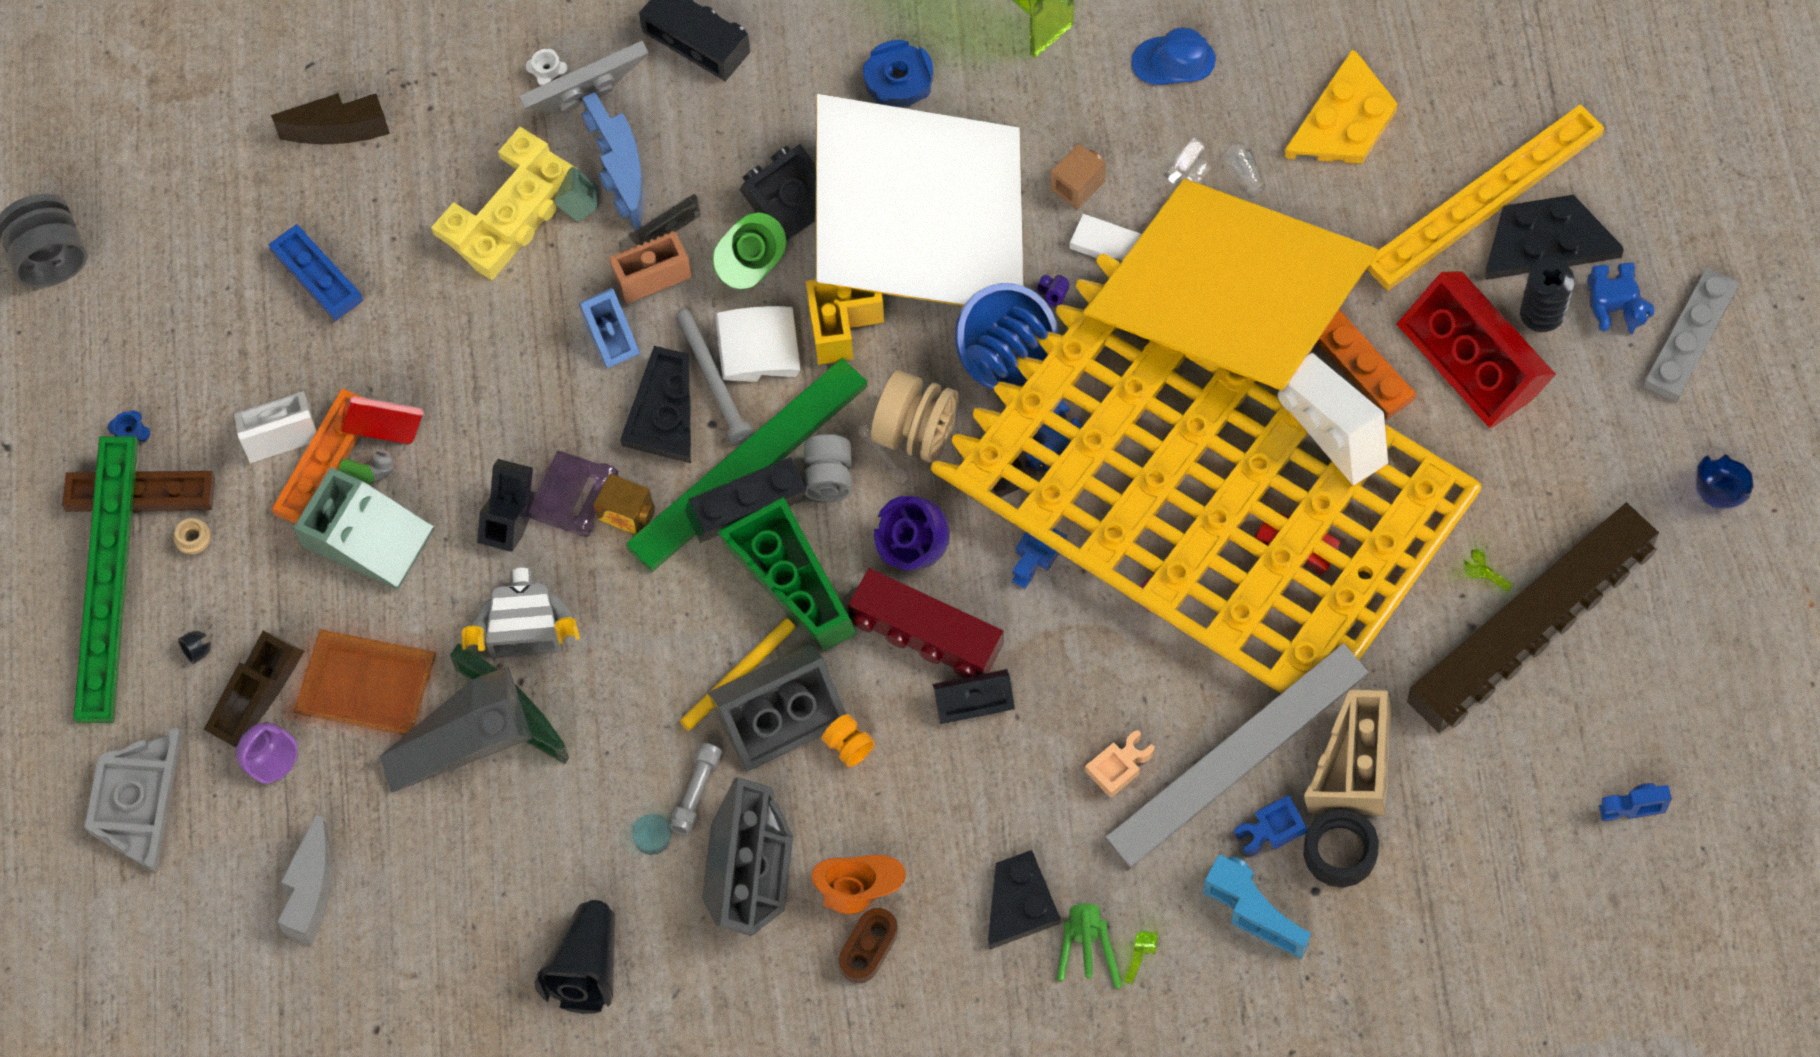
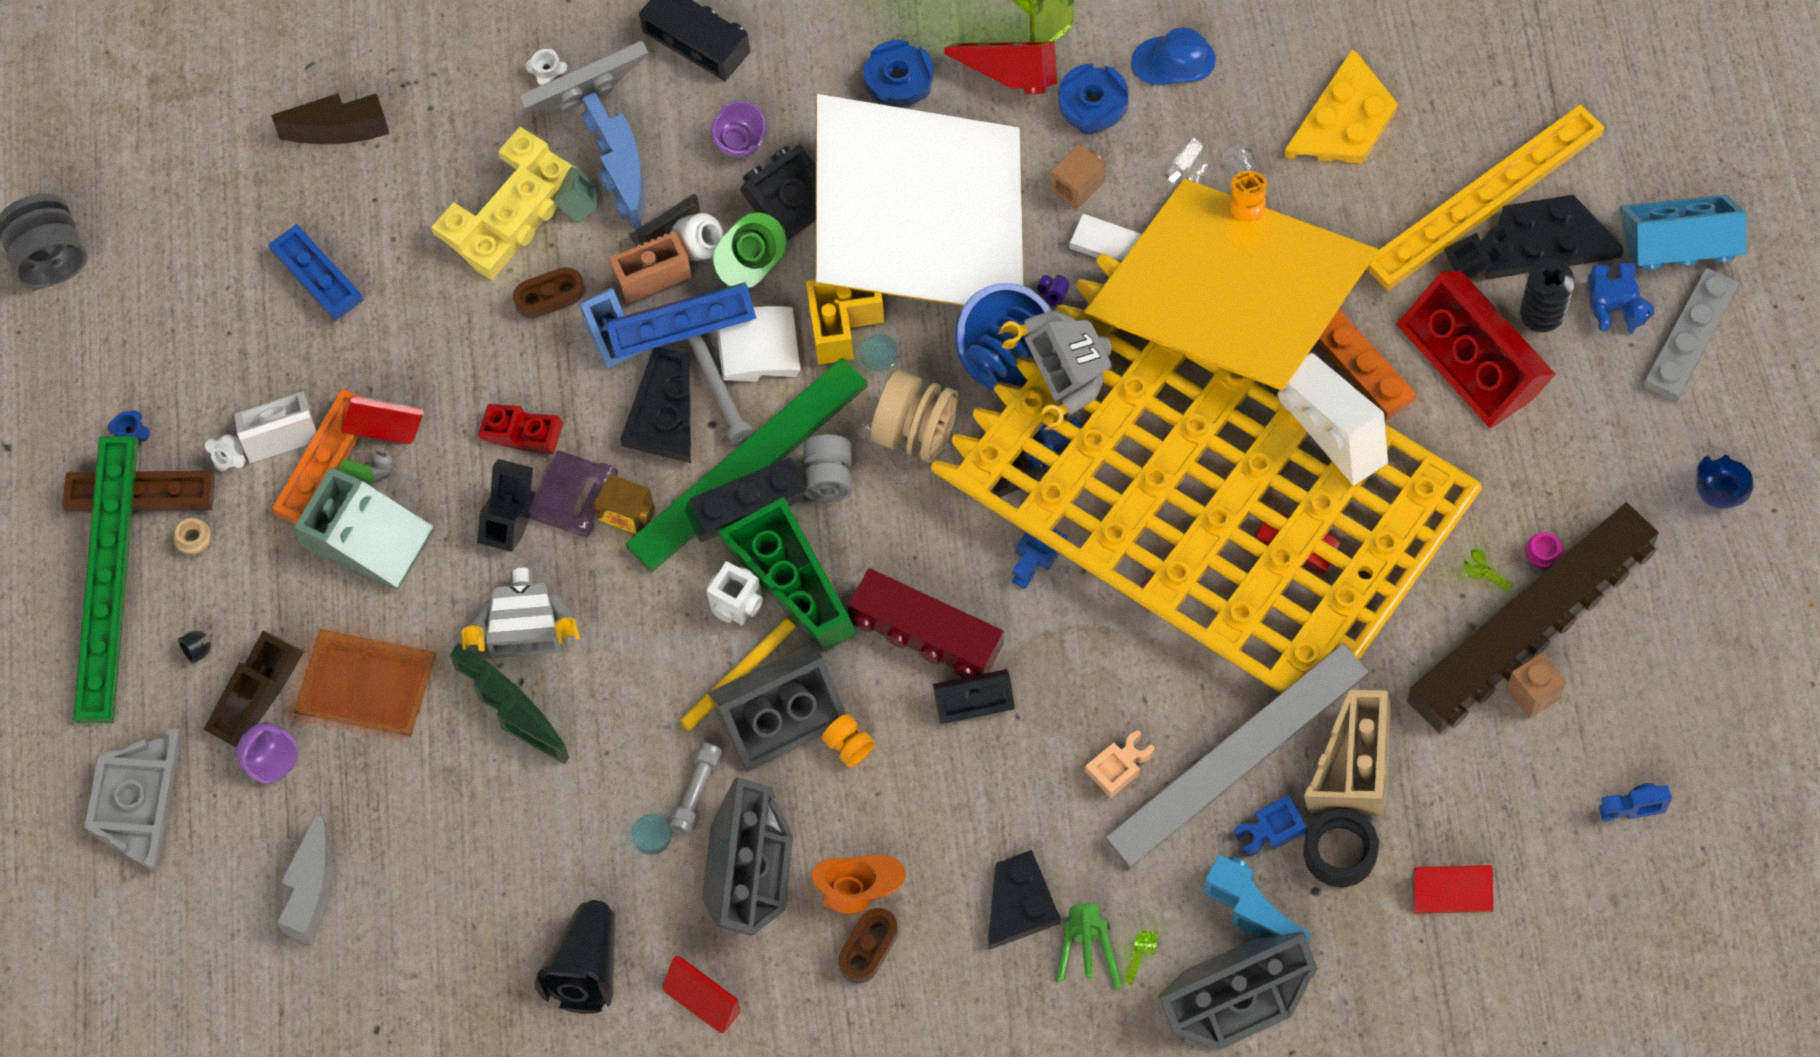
(226, 452): none -> white plate
(465, 728): dark grey wedge -> none
(520, 430): none -> red slope
(548, 292): none -> reddish brown plate
(681, 320): none -> blue plate
(698, 235): none -> white head
(701, 995): none -> red slope
(734, 594): none -> white brick
(739, 129): none -> medium lavender hair
(878, 352): none -> clear light blue tile
(911, 533): dark purple cylinder -> none
(1014, 64): none -> red slope
(1067, 356): none -> light grey torso
(1093, 115): none -> blue plate
(1240, 990): none -> dark grey wedge
(1248, 196): none -> light orange wheel
(1453, 889): none -> red slope
(1474, 255): none -> black plate
(1536, 685): none -> medium nougat brick
(1544, 550): none -> dark pink plate
(1684, 231): none -> dark azure slope

